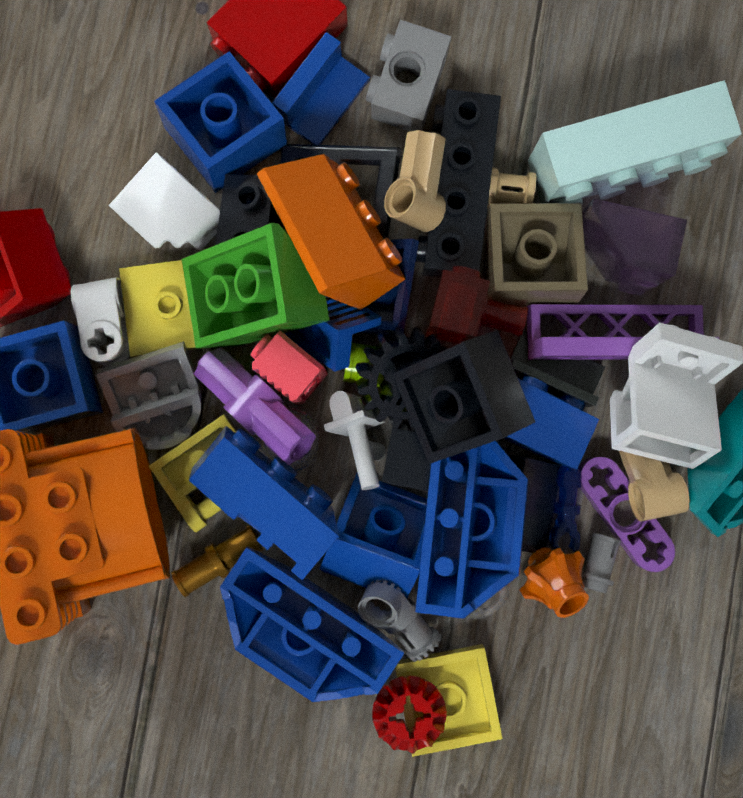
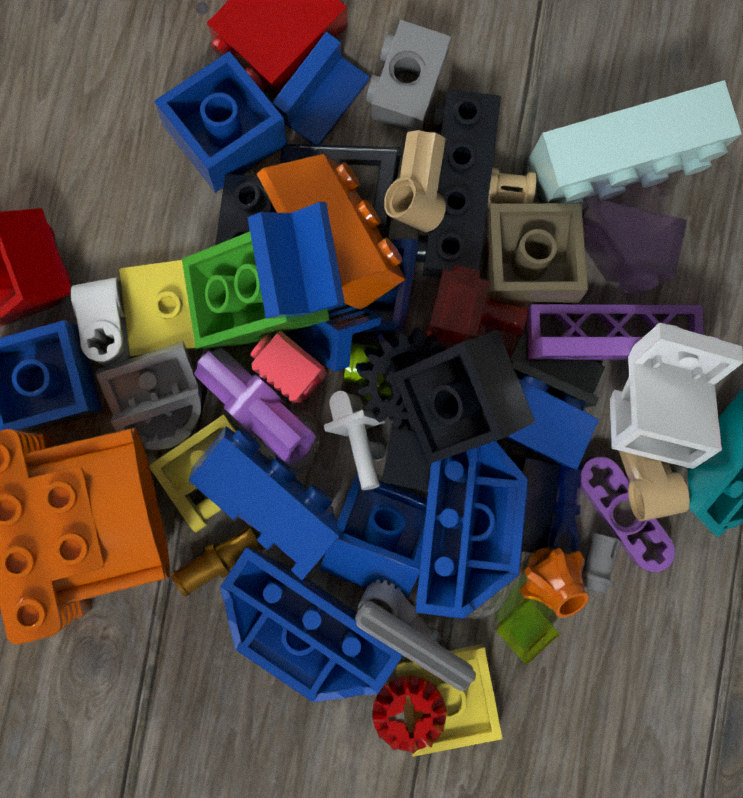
(166, 207): white piece -> none
(296, 261): none -> blue panel
(415, 646): none -> light grey axle
(526, 631): none -> clear neon green plate

